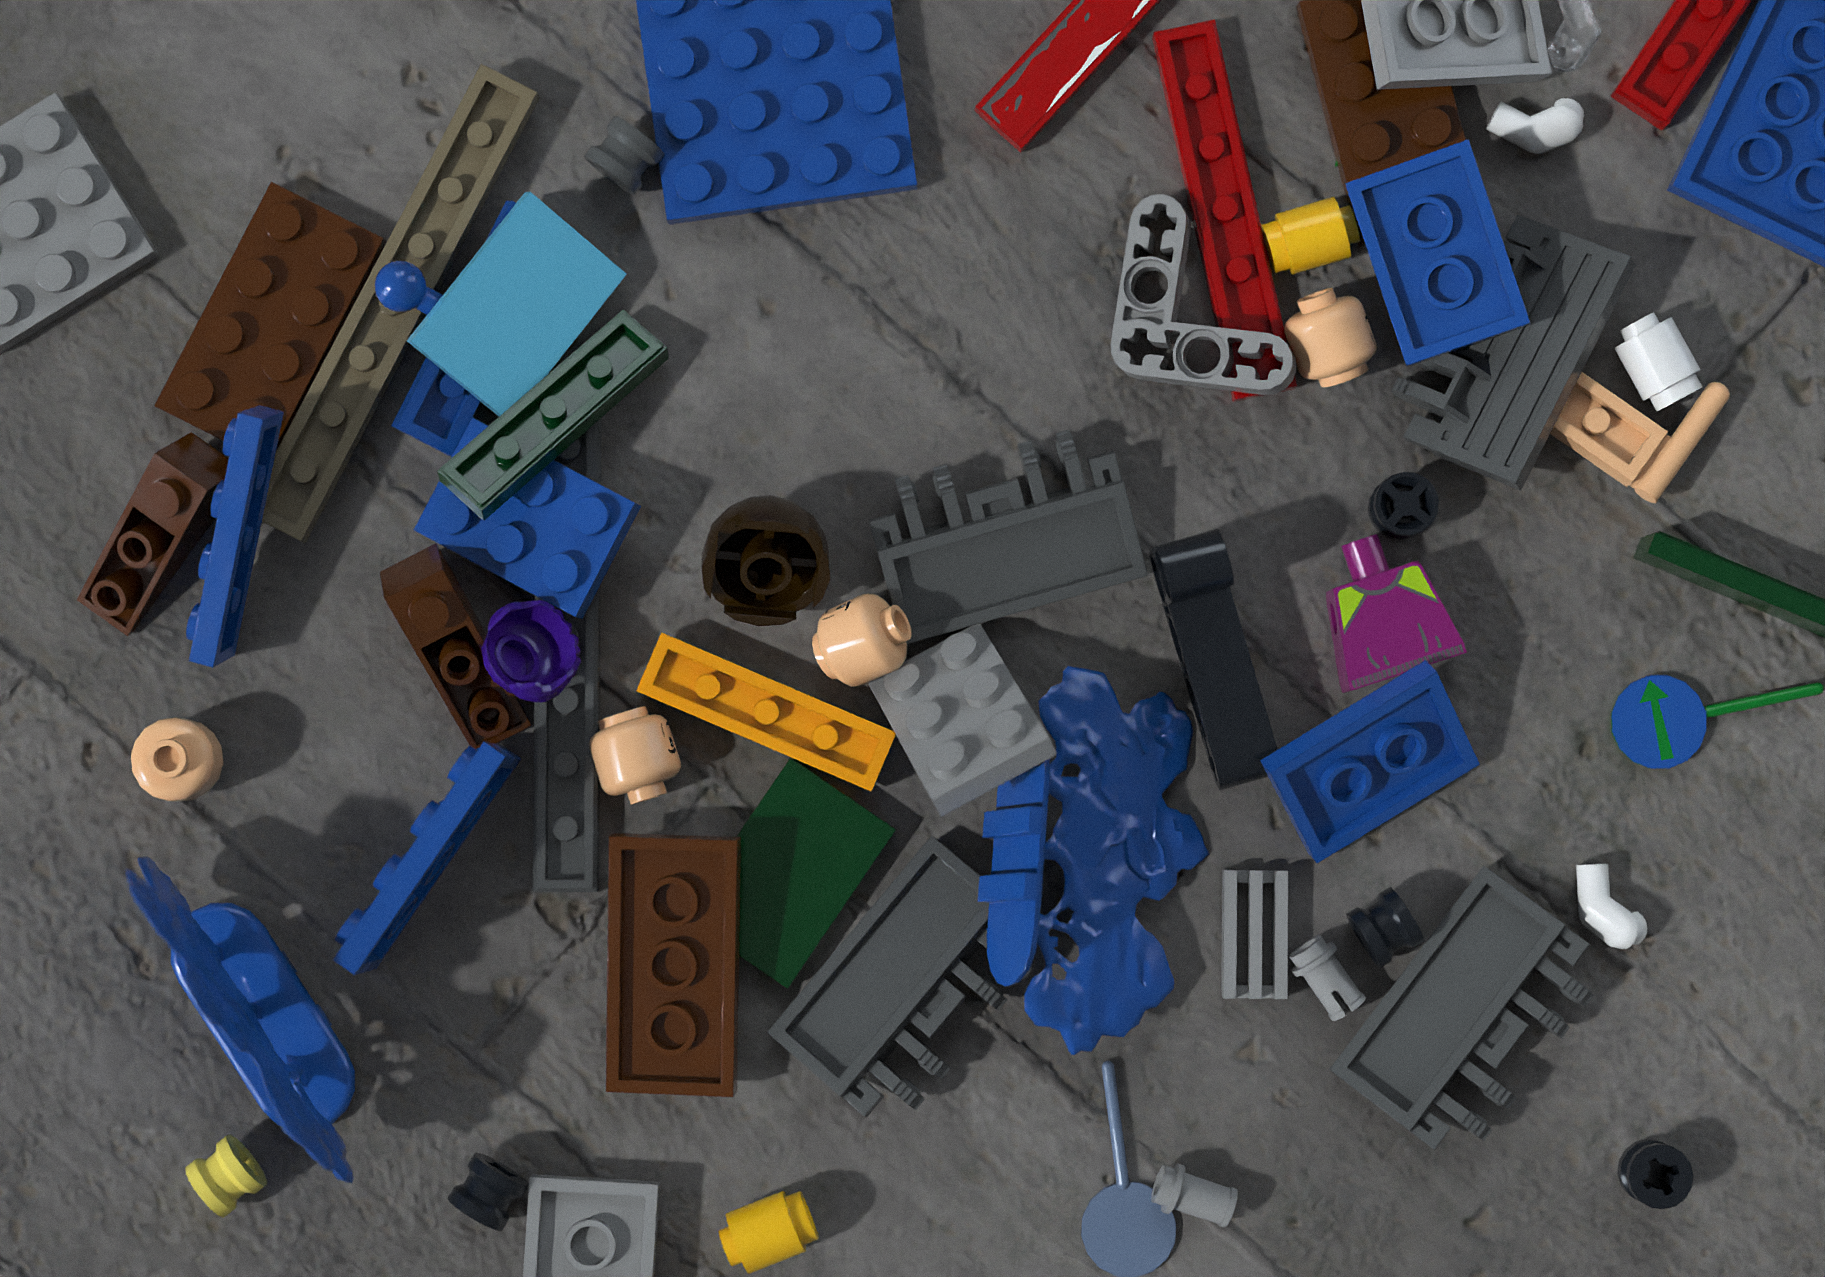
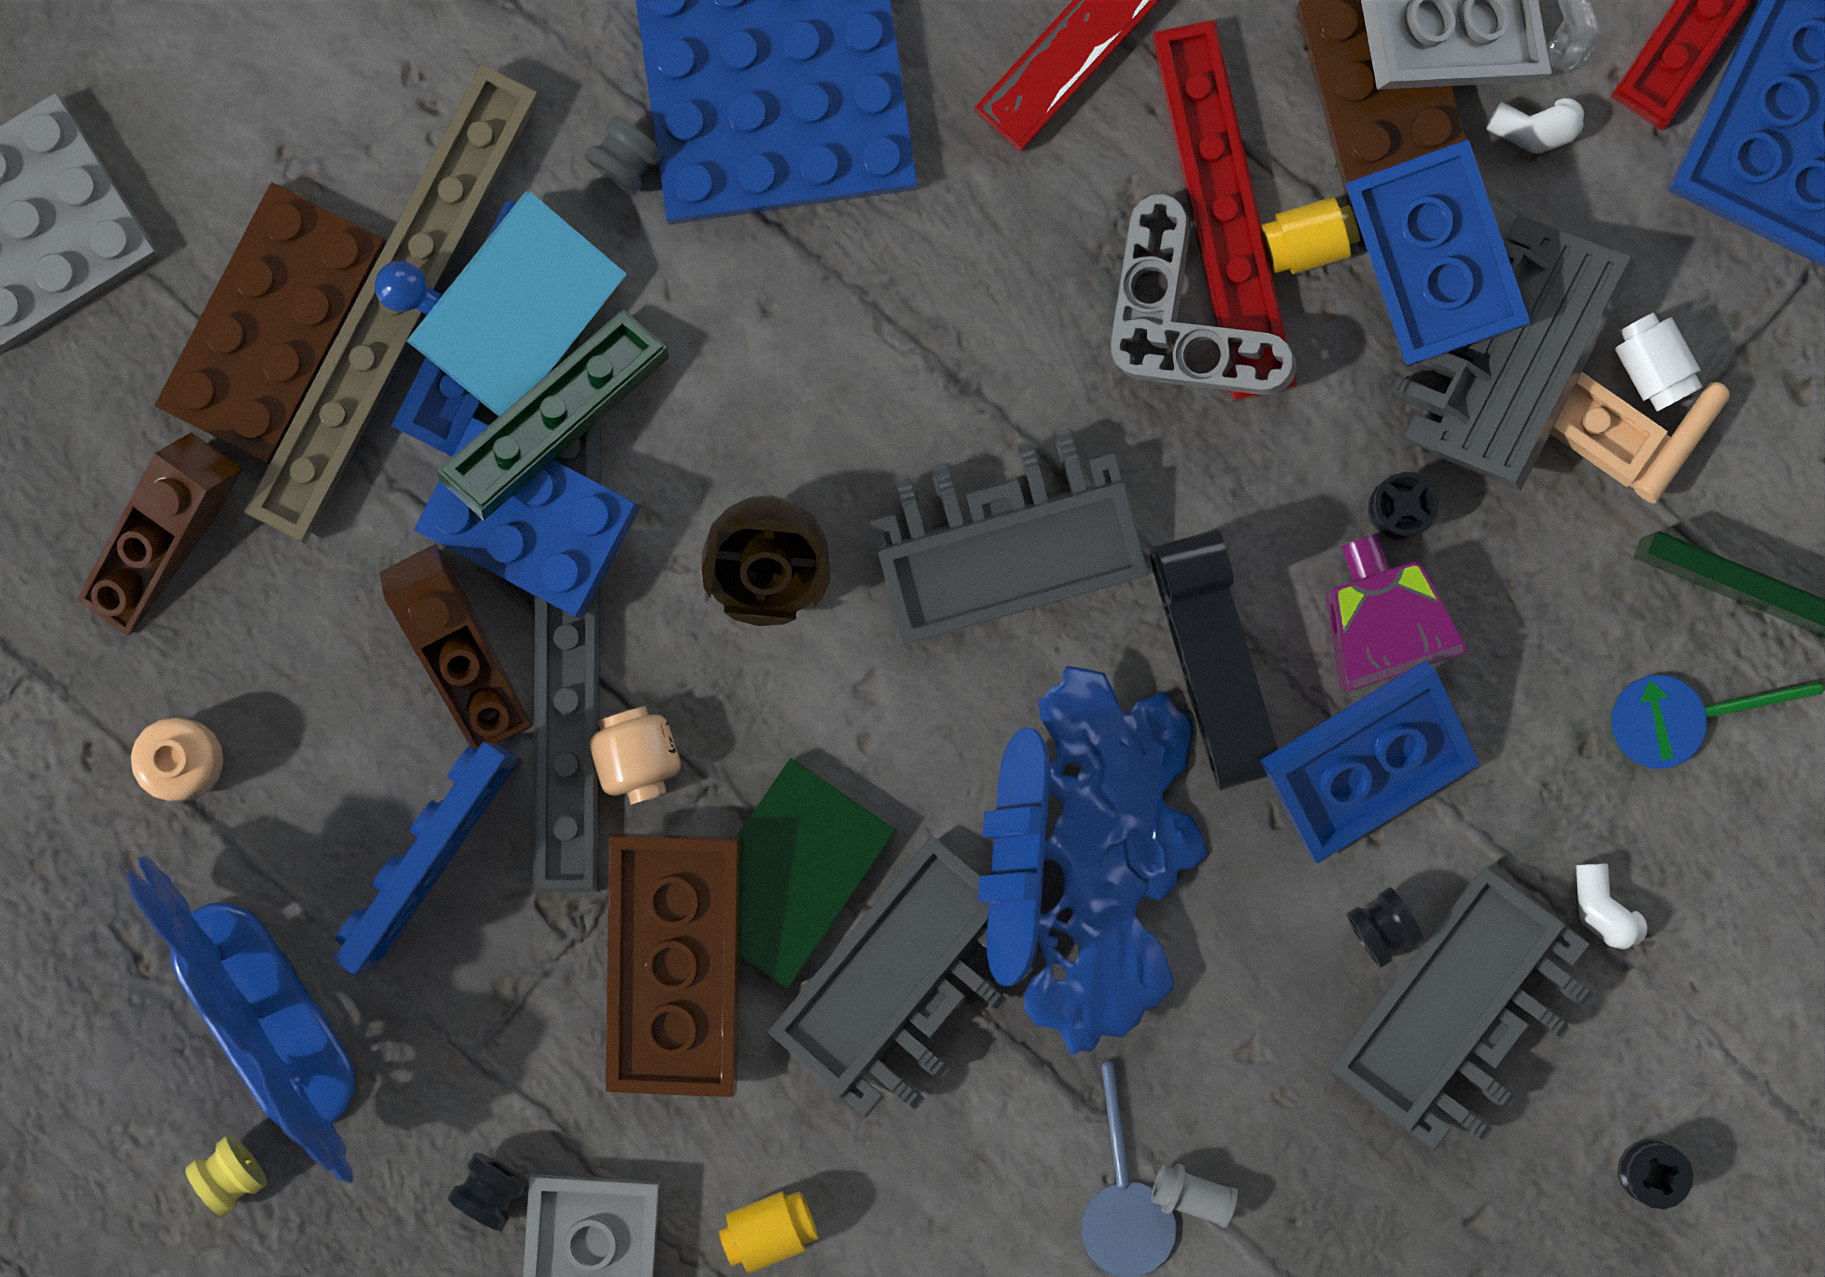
(230, 557): blue plate -> none
(531, 650): dark purple hair -> none
(766, 712): light orange plate -> none
(861, 640): light nougat head -> none
(962, 719): light grey plate -> none
(1255, 989): light grey tile -> none
(1326, 975): light grey pin -> none
(1330, 338): light nougat head -> none

